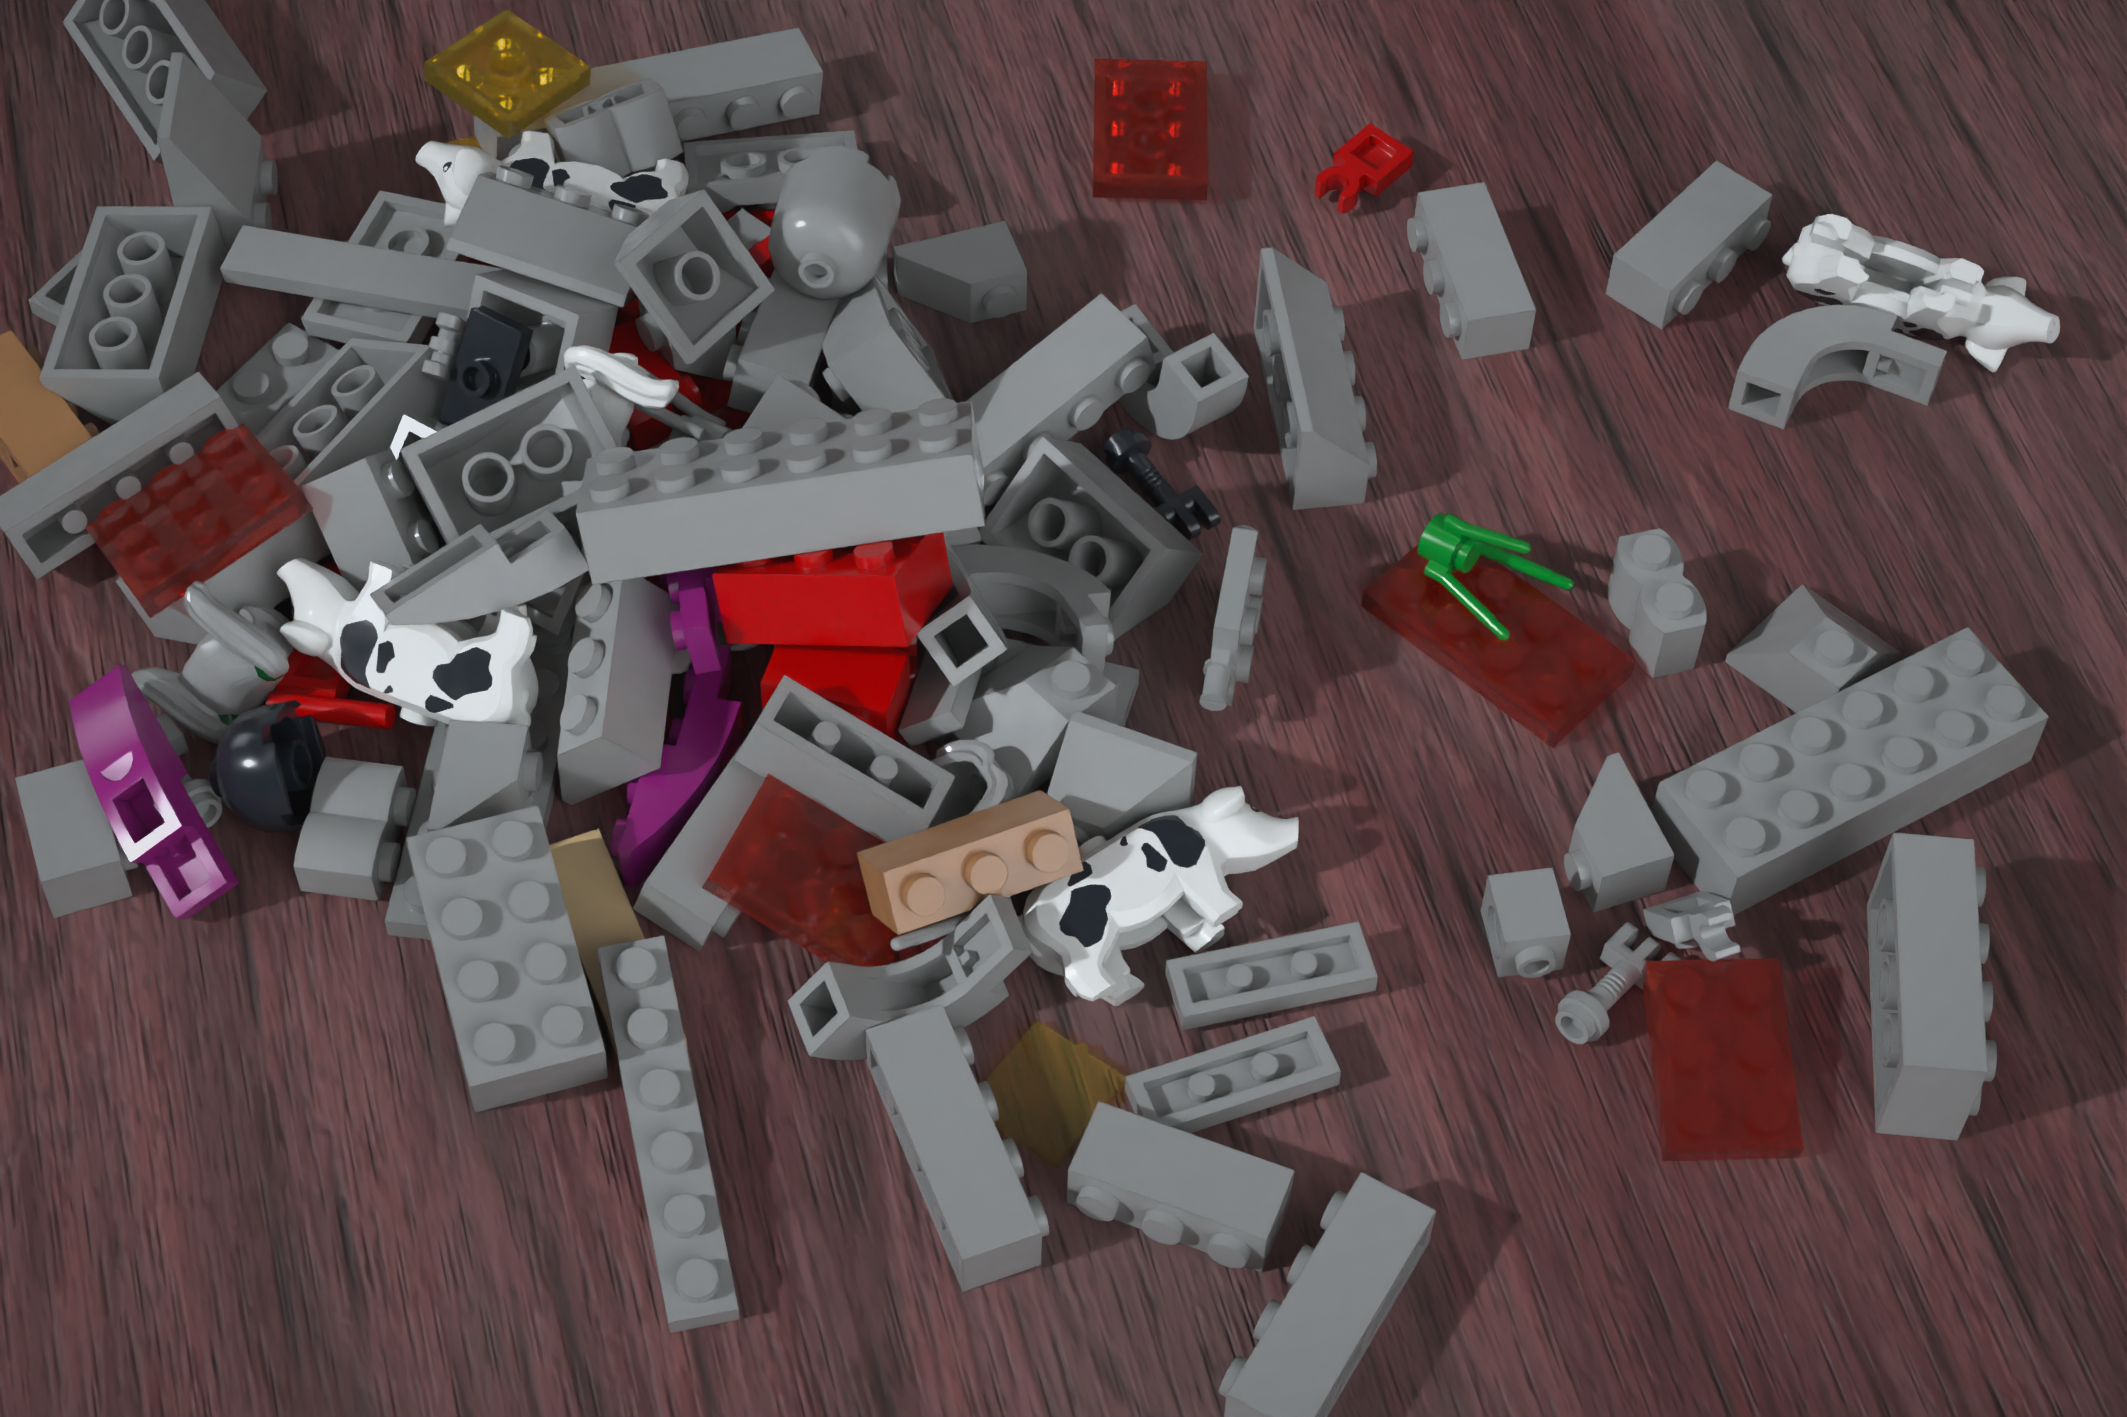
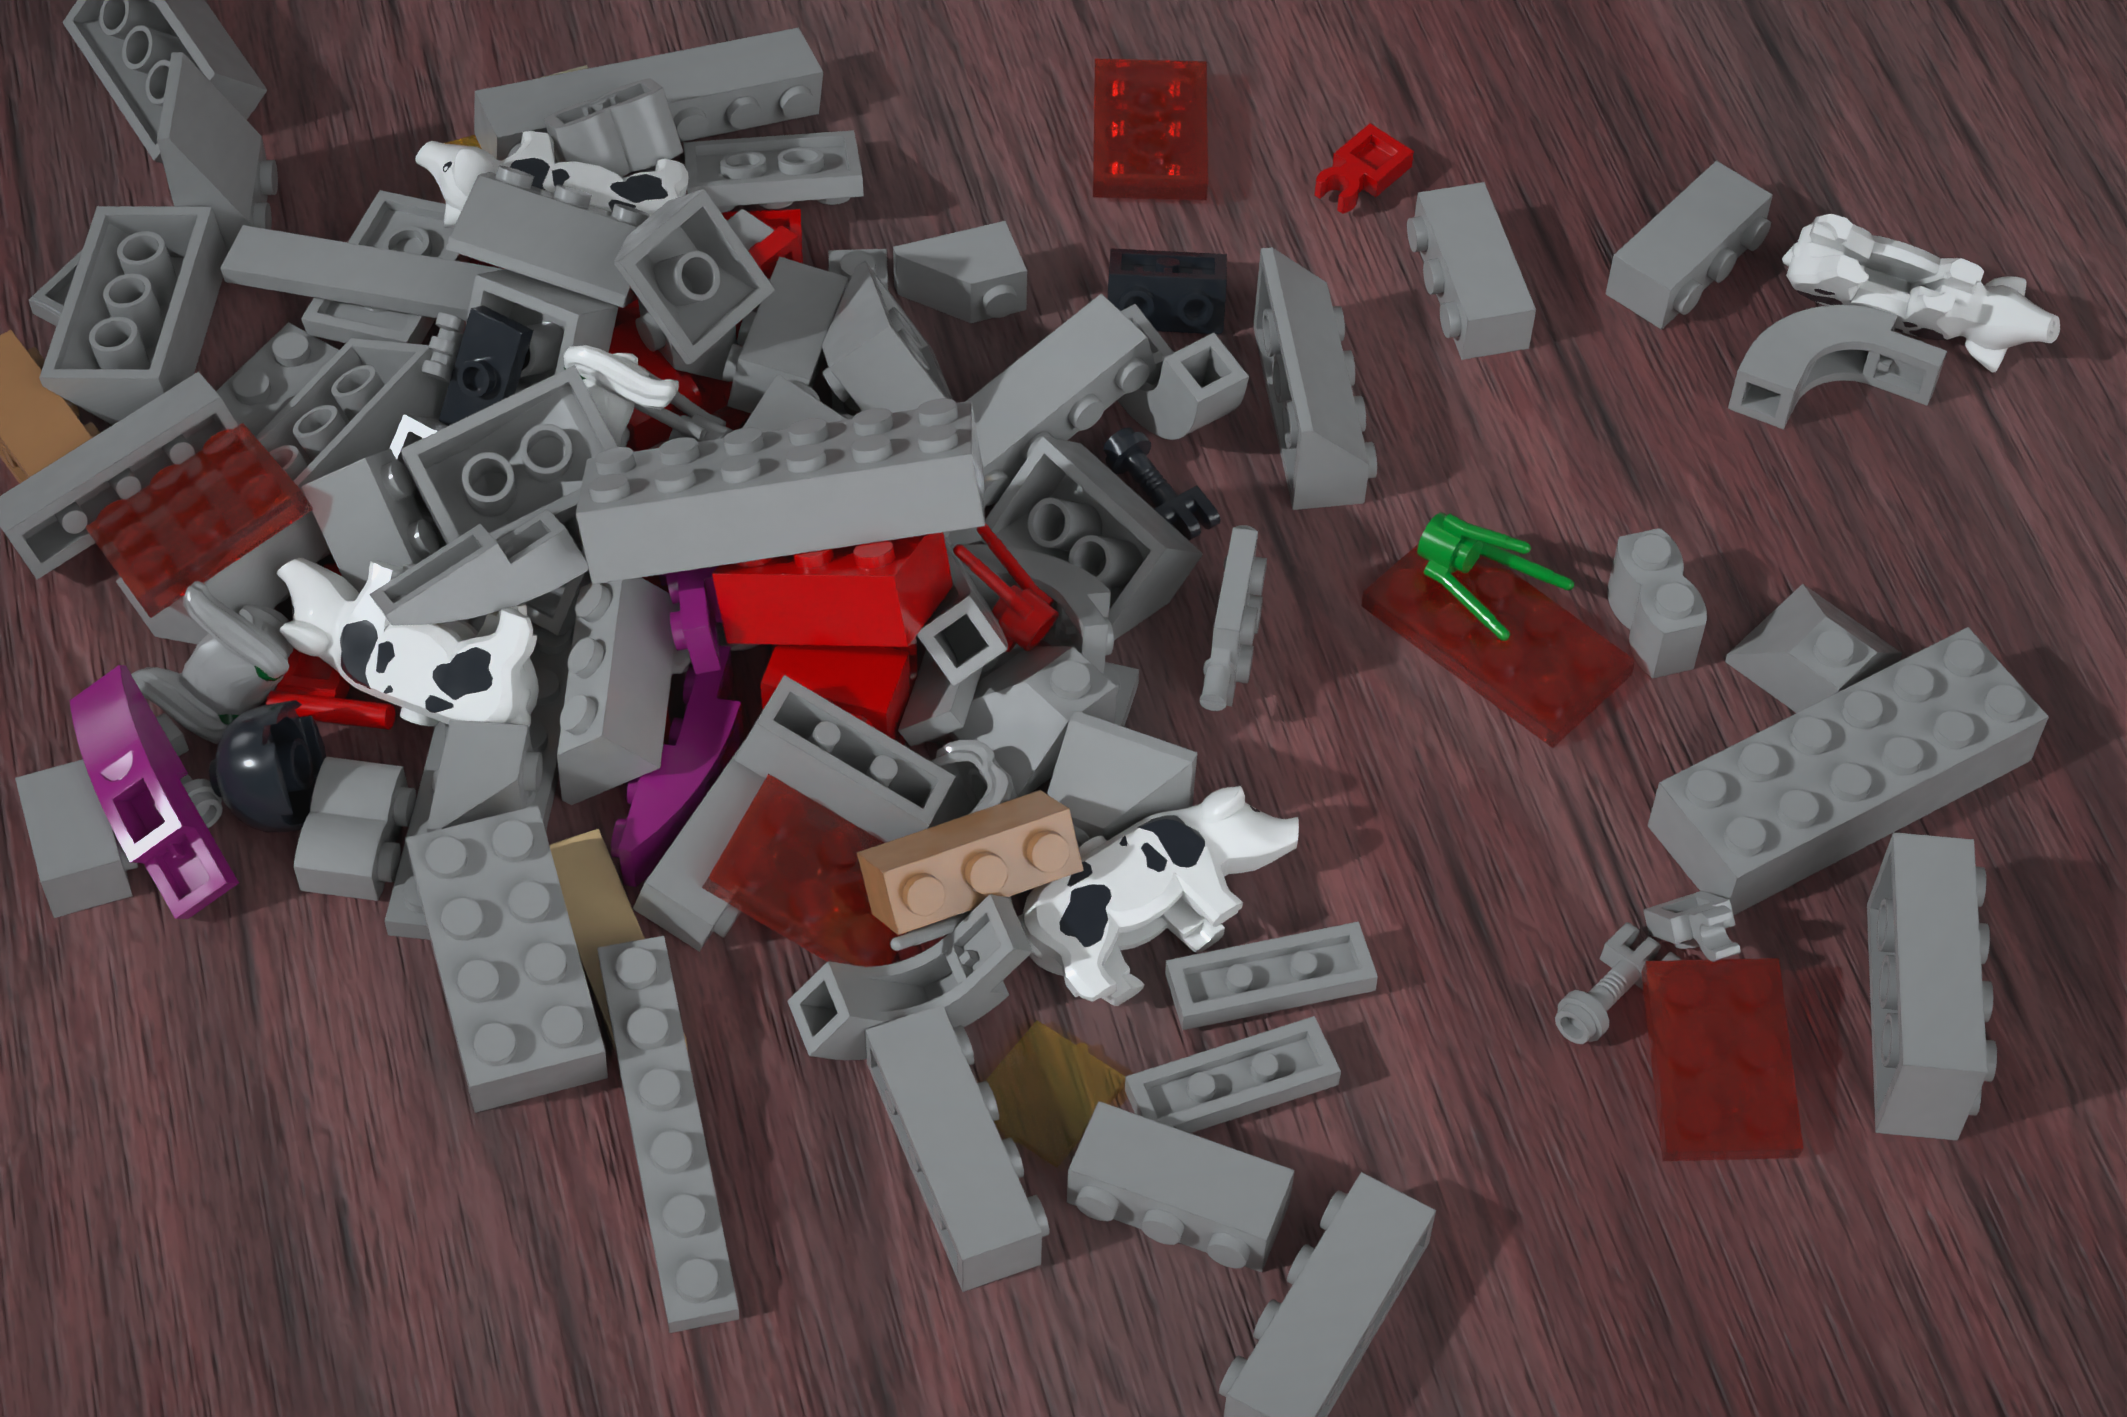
(507, 73): clear yellow plate -> none
(832, 222): light grey cylinder -> none
(1023, 613): none -> red plant
(1171, 288): none -> black bracket
(1525, 923): light grey brick -> none
(1617, 843): light grey slope -> none

